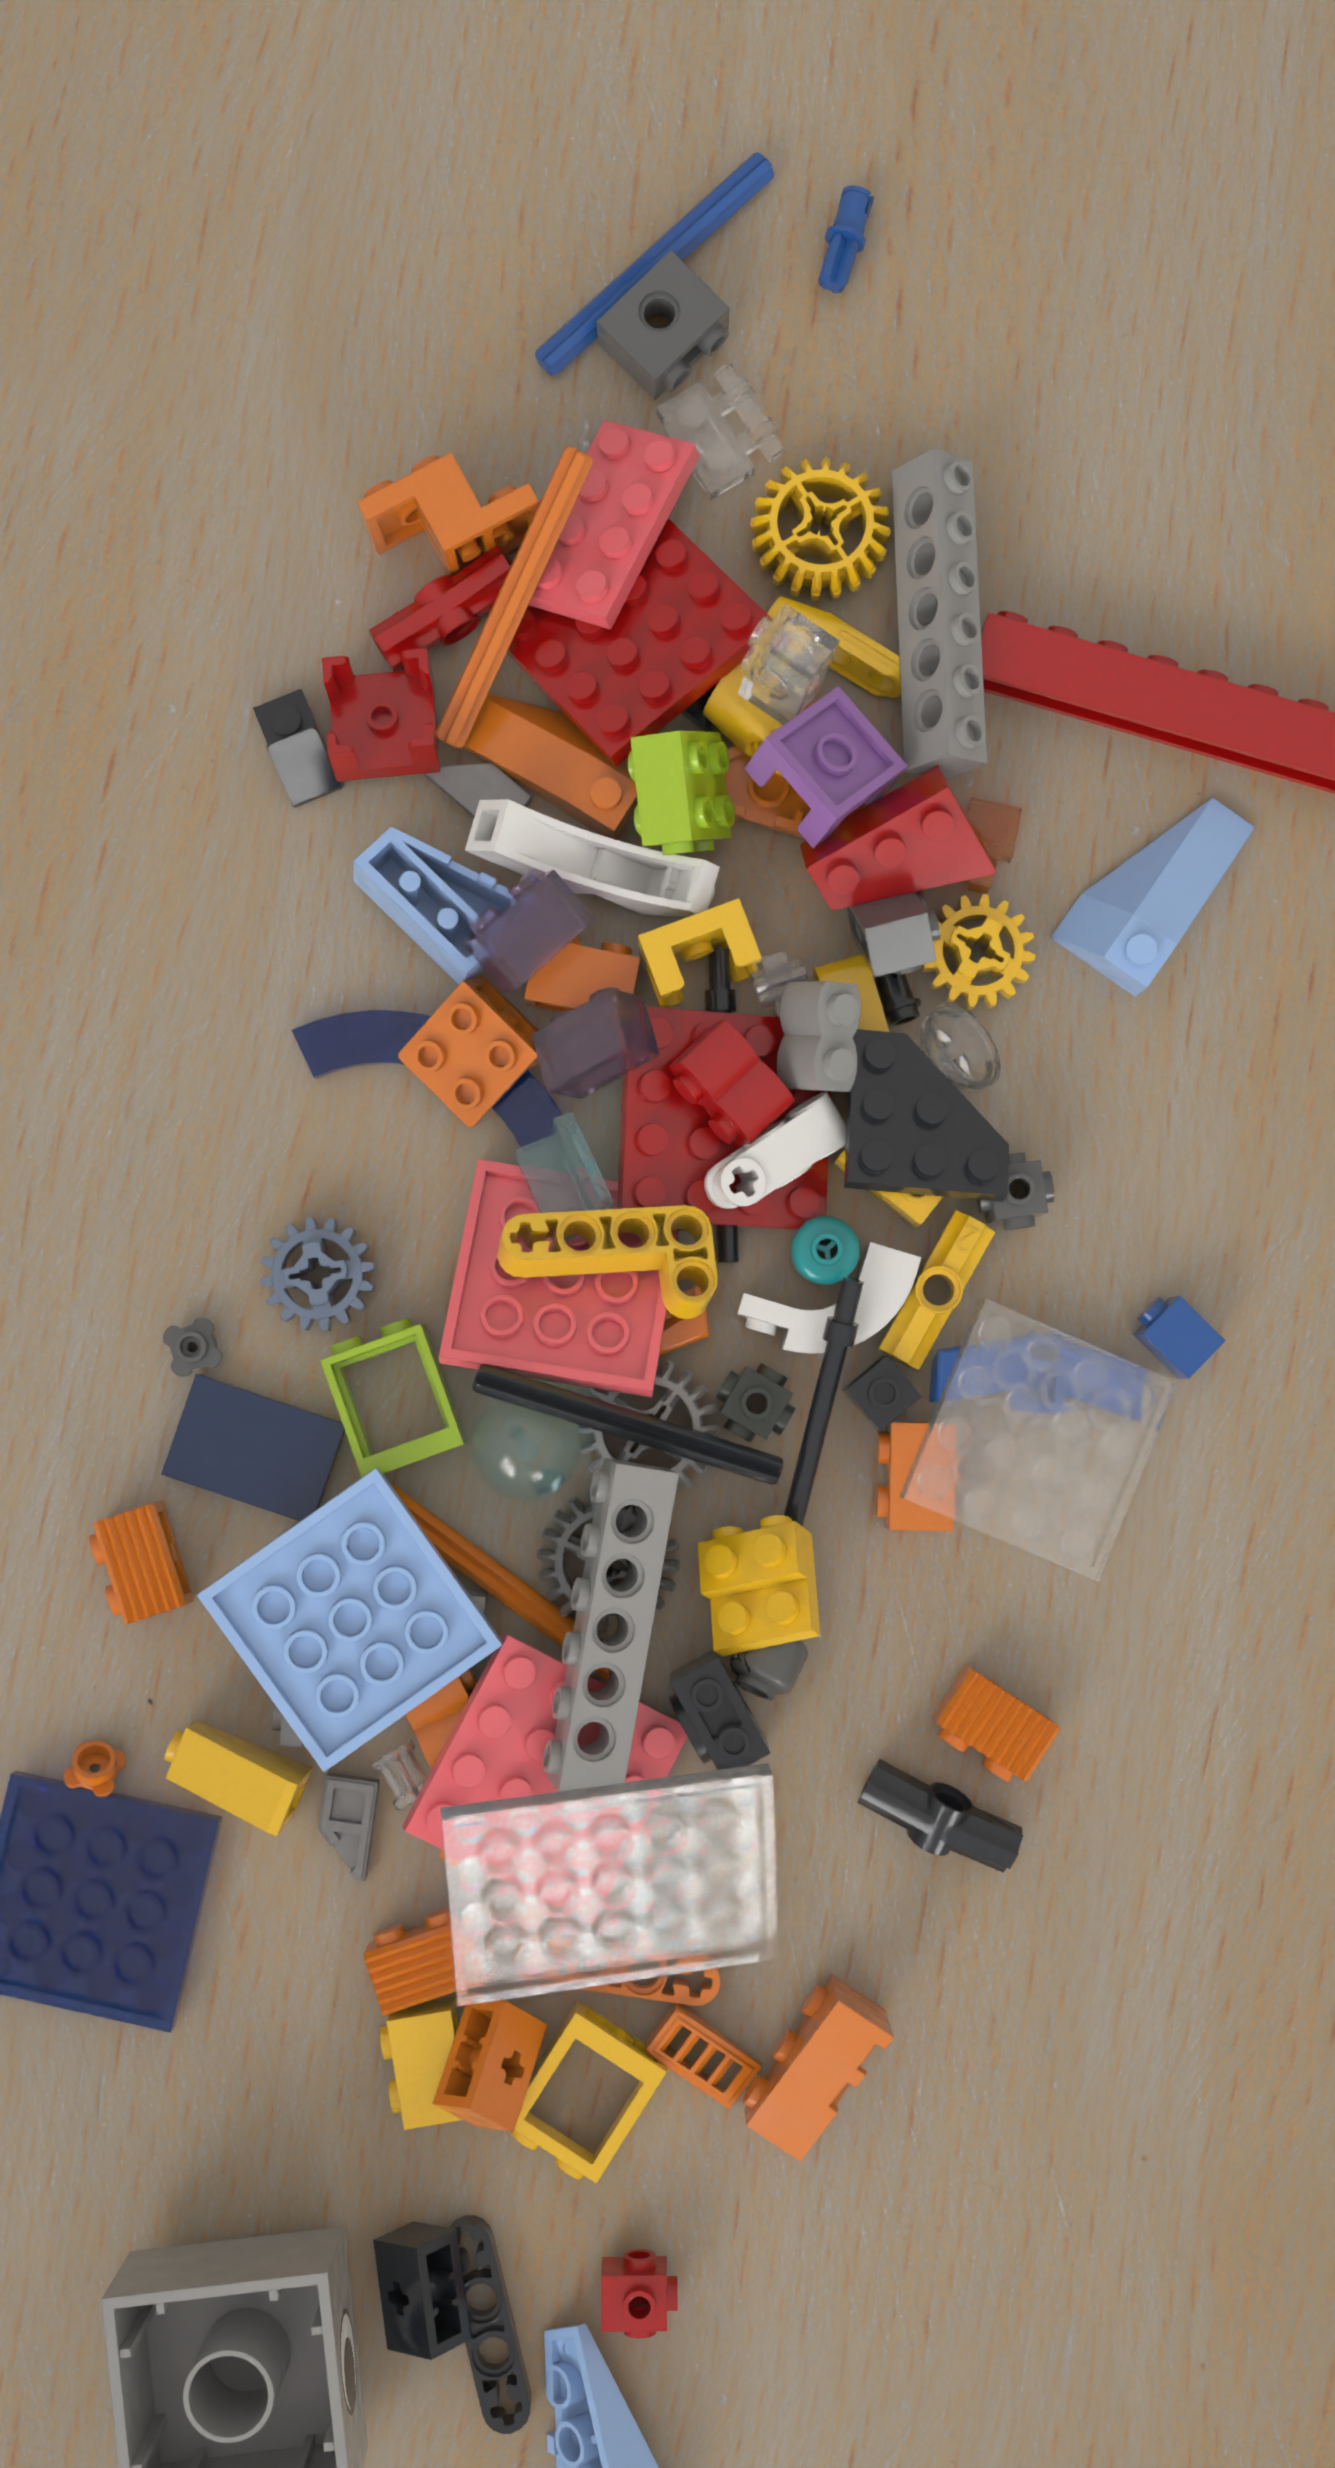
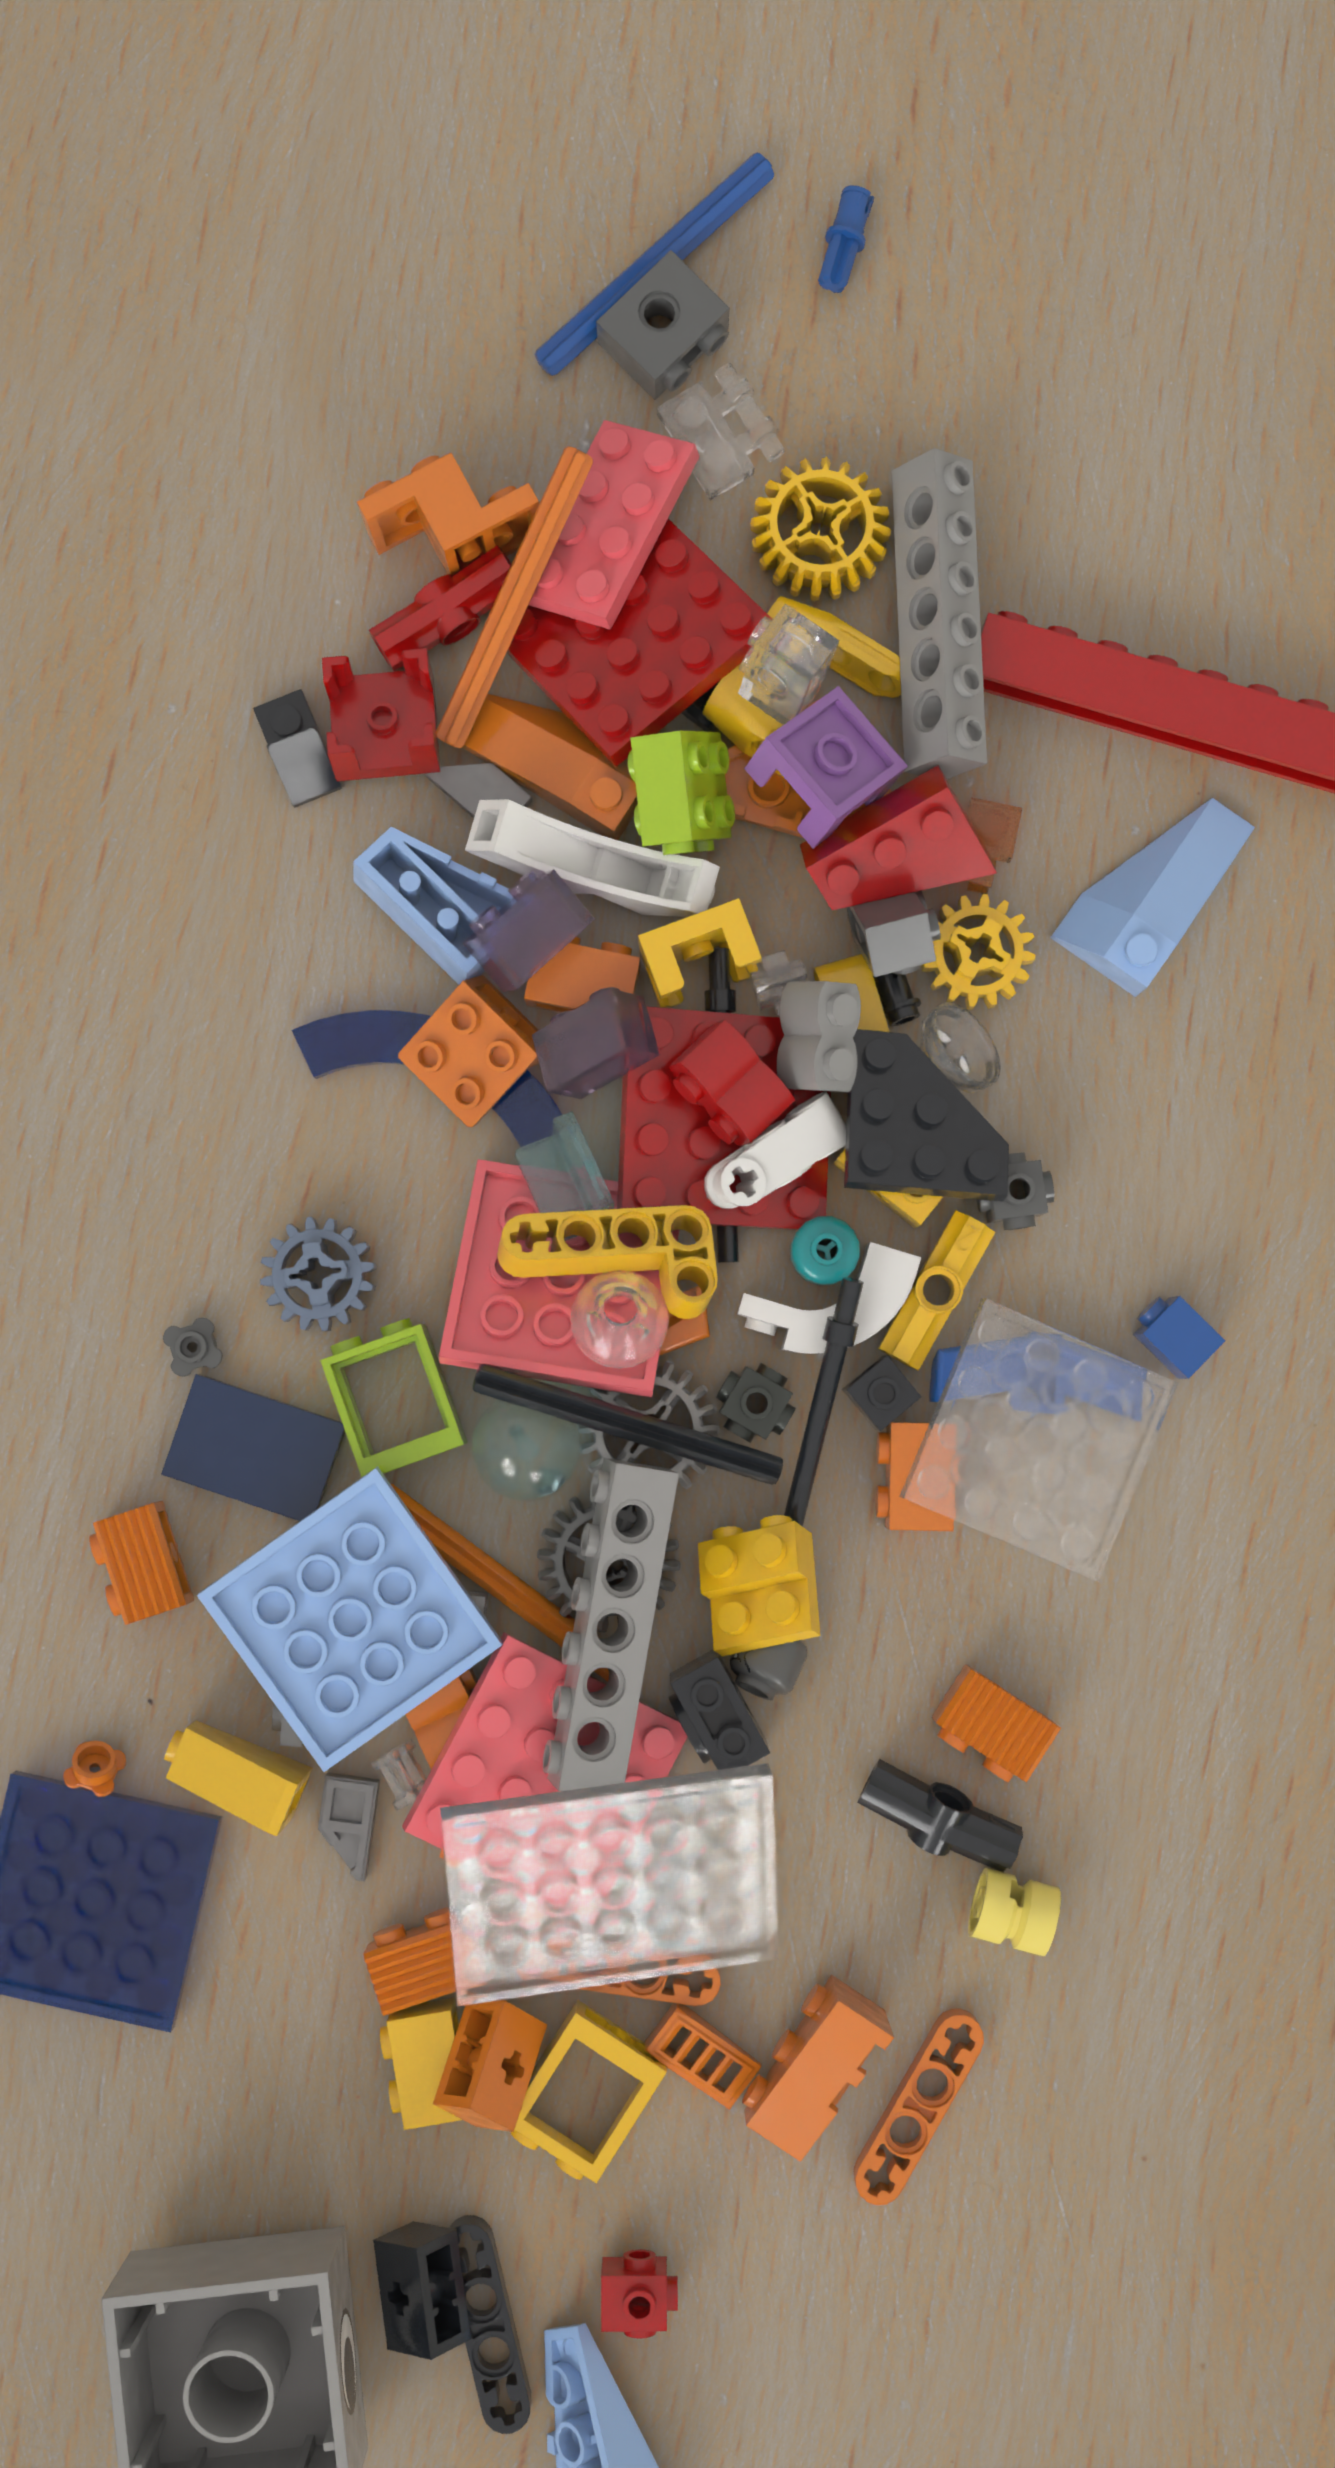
(619, 1343): none -> clear piece
(925, 2109): none -> orange beam
(1014, 1912): none -> light yellow wheel

